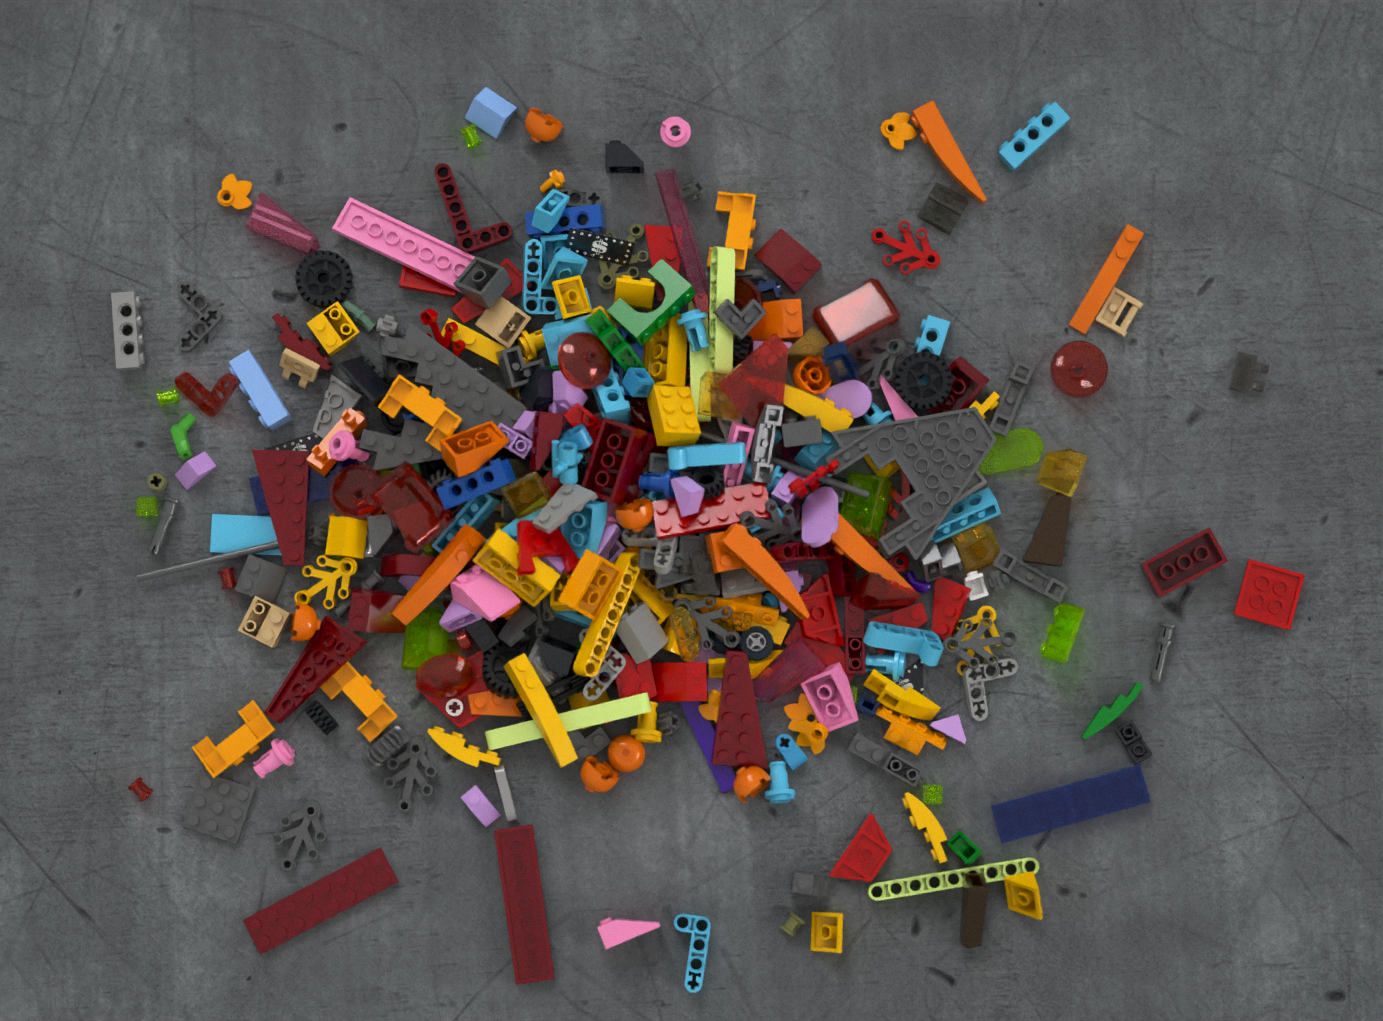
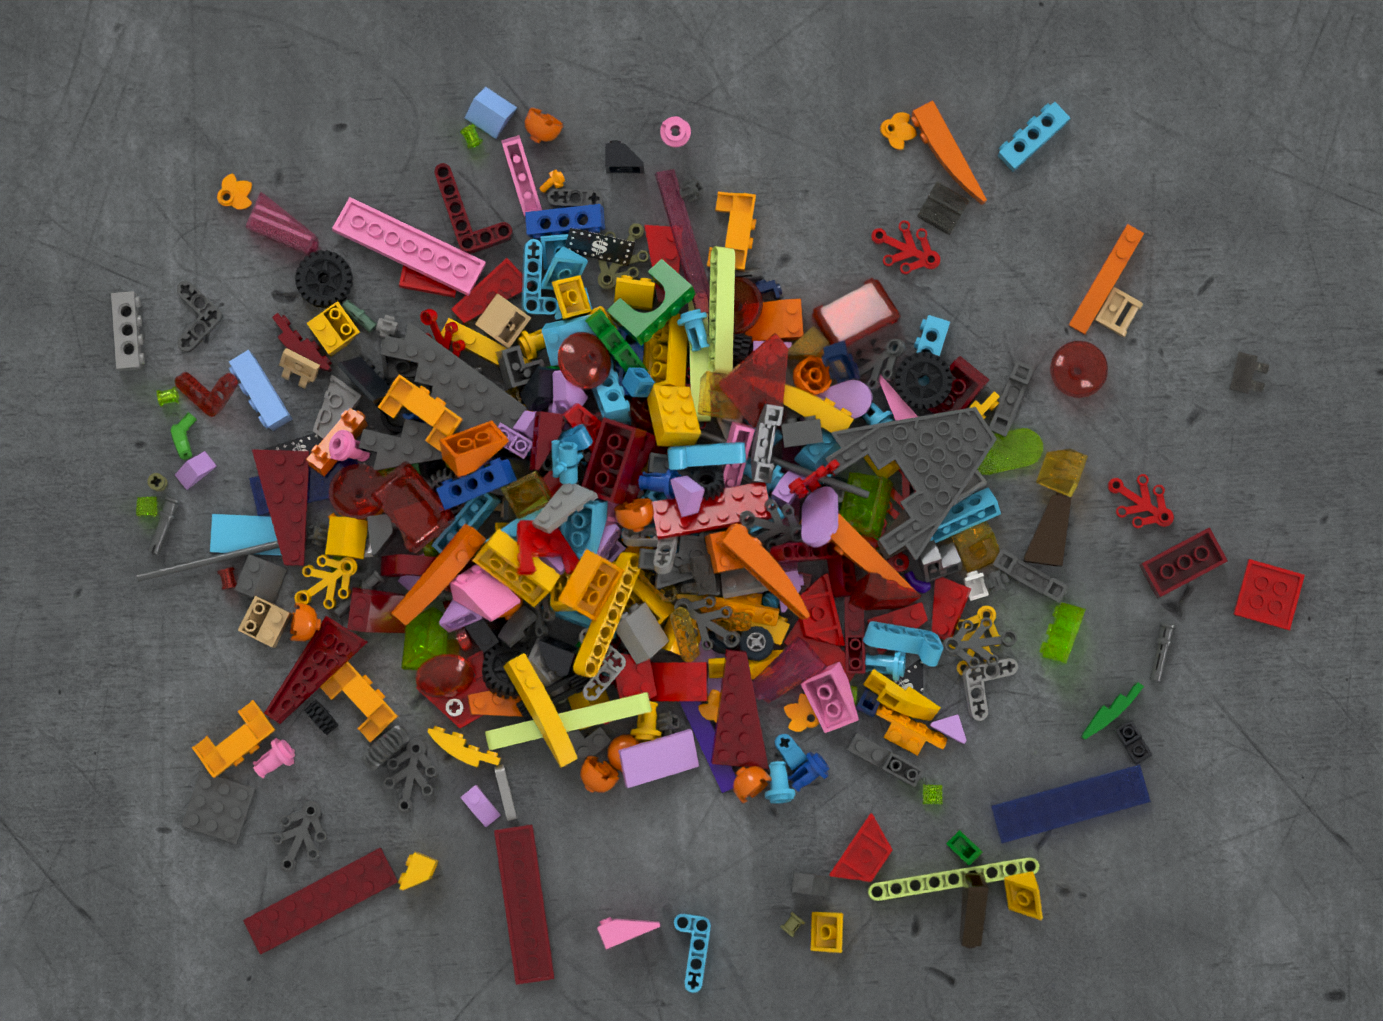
(146, 791): clear red bush -> none
(419, 870): none -> yellow slope
(483, 282): dark grey slope -> none
(521, 174): none -> bright pink slope
(549, 211): medium azure slope -> none
(658, 758): none -> lavender tile
(740, 321): dark grey plate -> none
(788, 261): dark red slope -> none
(809, 736): light orange plate -> none
(809, 771): none -> blue piece
(923, 818): yellow slope -> none
(1143, 503): none -> red plant

